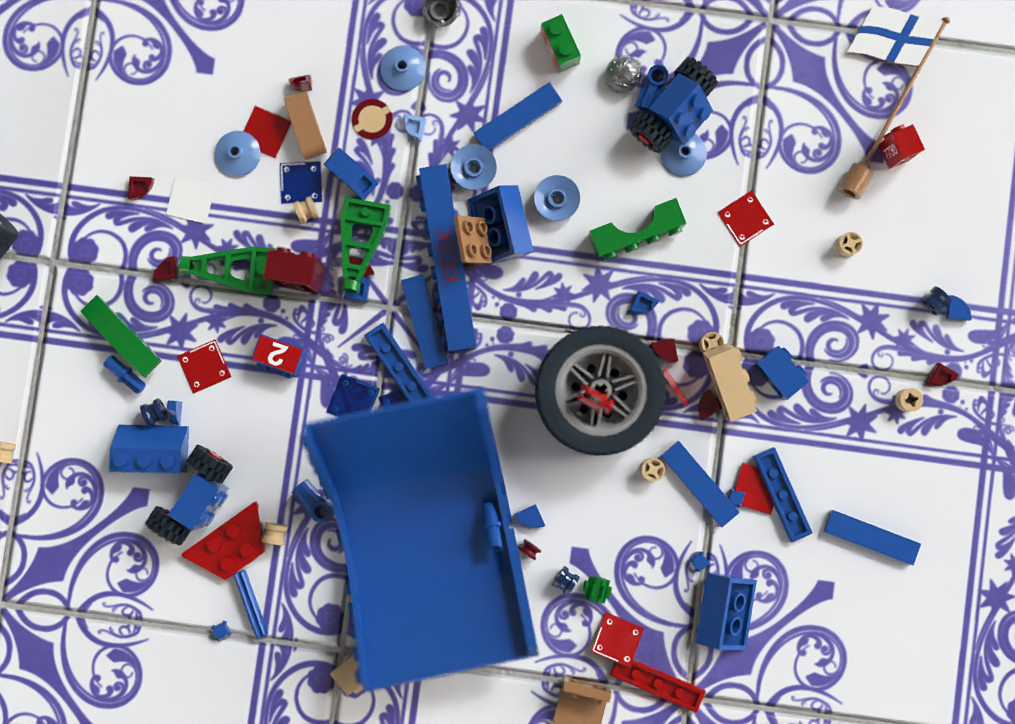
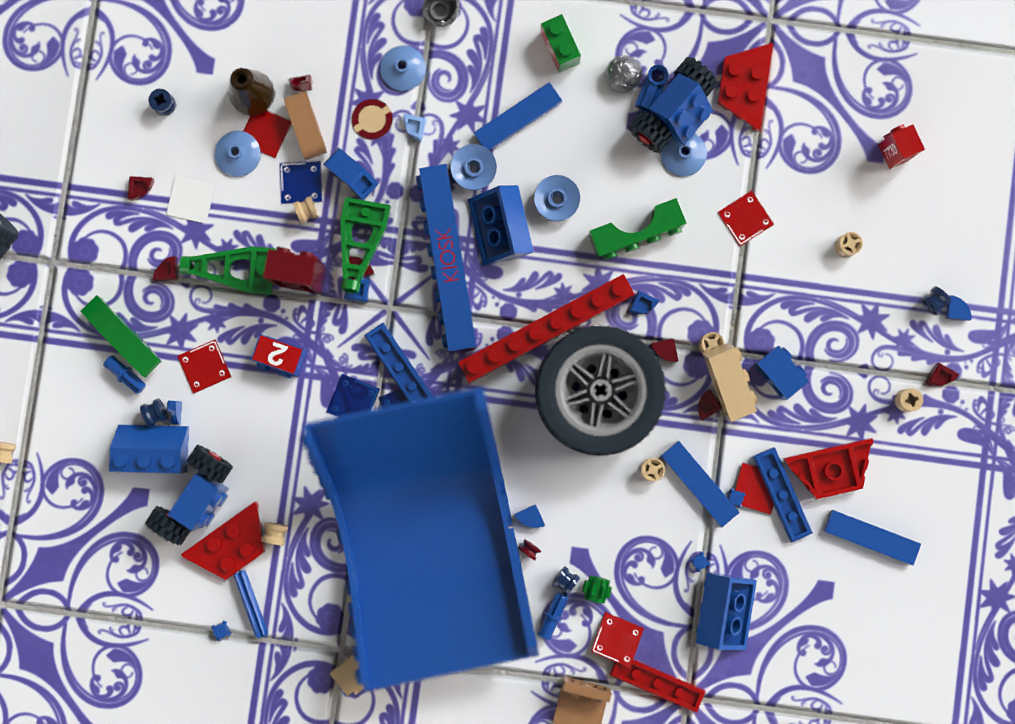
(166, 106): none -> dark blue wheel
(251, 91): none -> dark brown cone
(312, 500): blue piece -> none
(424, 321): blue tile -> none
(473, 241): medium nougat bracket -> none
(492, 527): blue pin -> none
(546, 328): none -> red brick
(552, 616): none -> blue axle
(604, 404): red arm -> none
(676, 388): red sticker -> none
(745, 84): none -> red wing
(833, 468): none -> red wing
(897, 40): flag -> none

